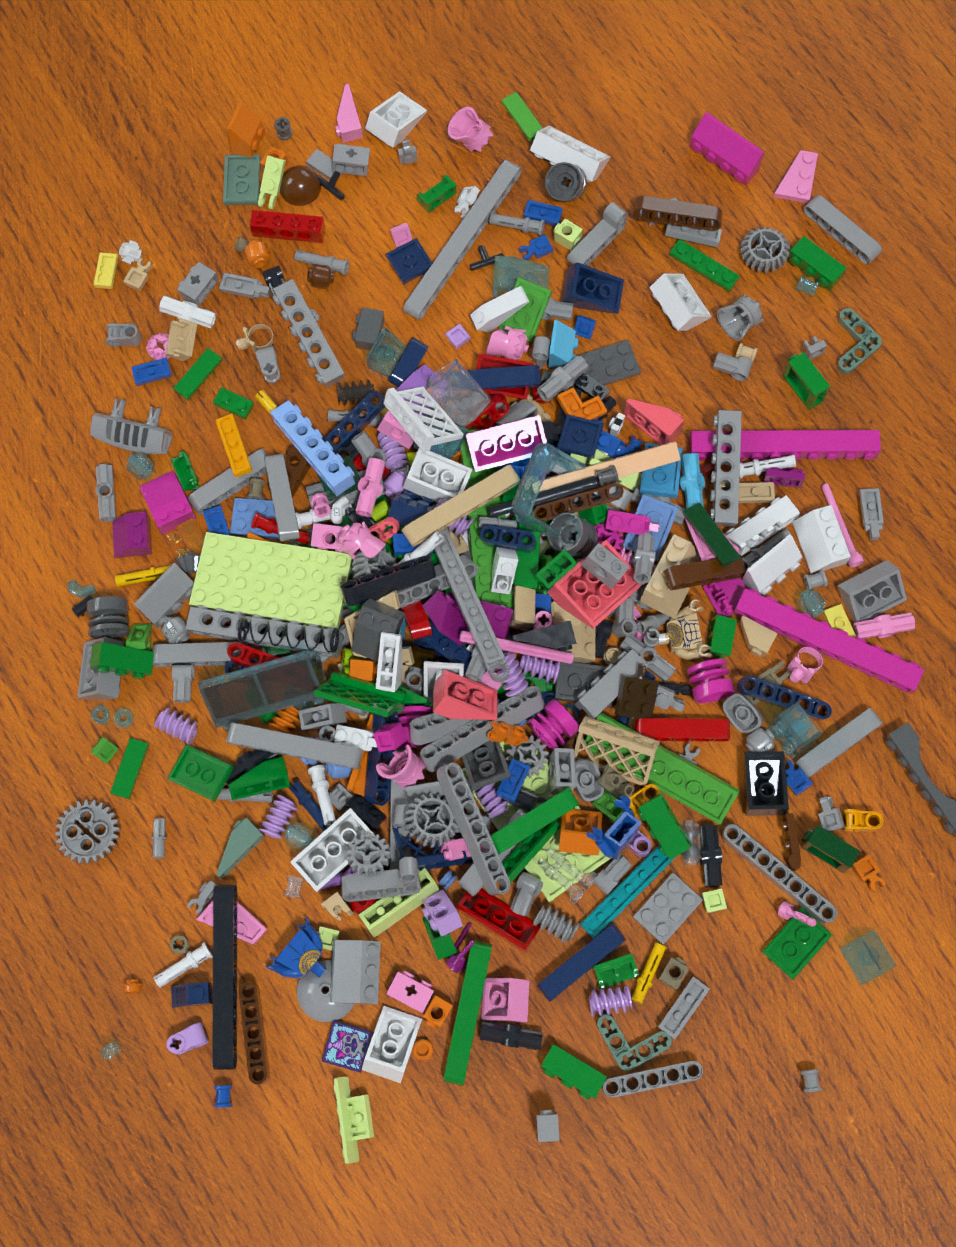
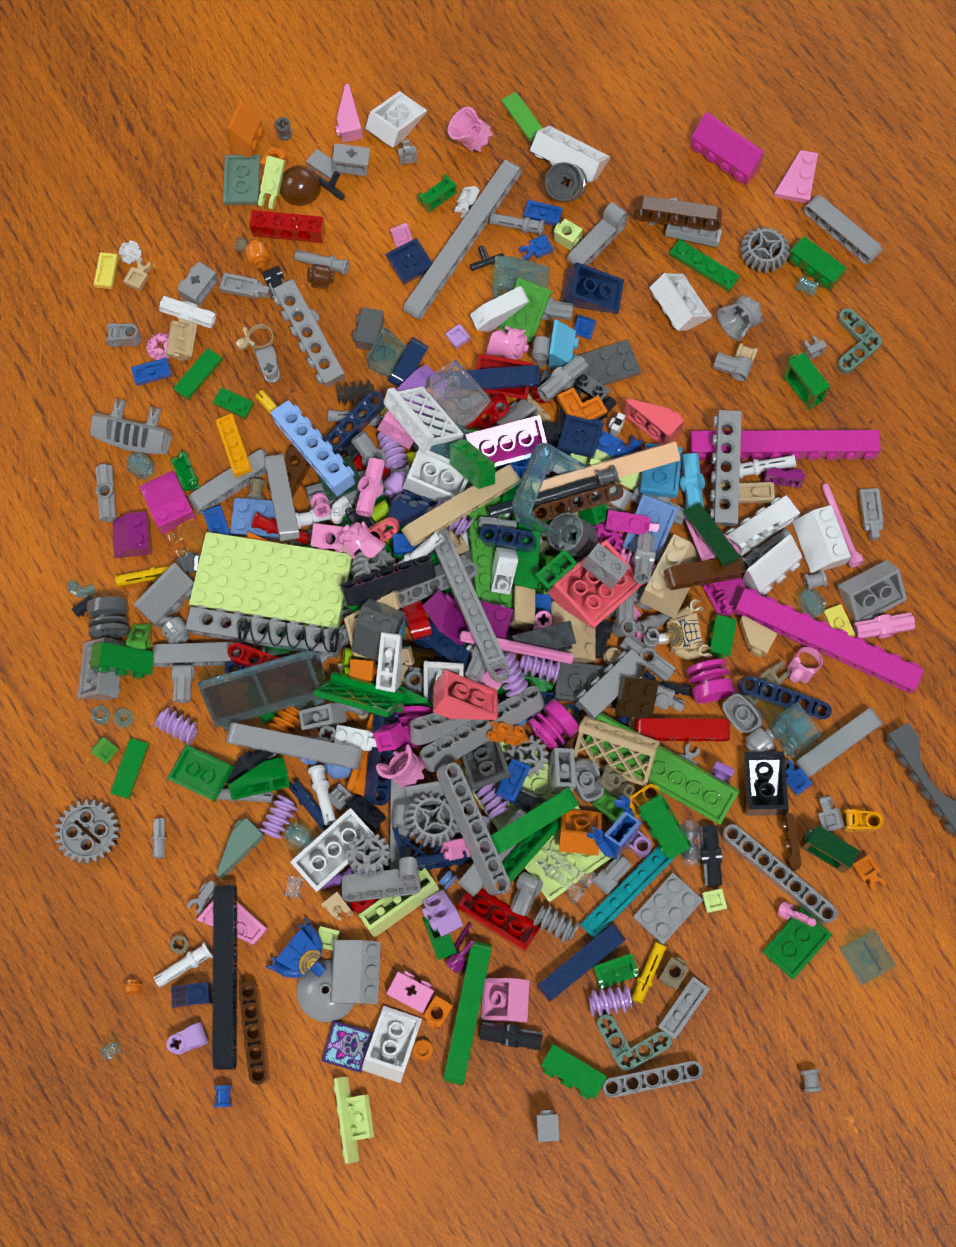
(472, 464): none -> green brick
(722, 771): none -> medium lavender plate

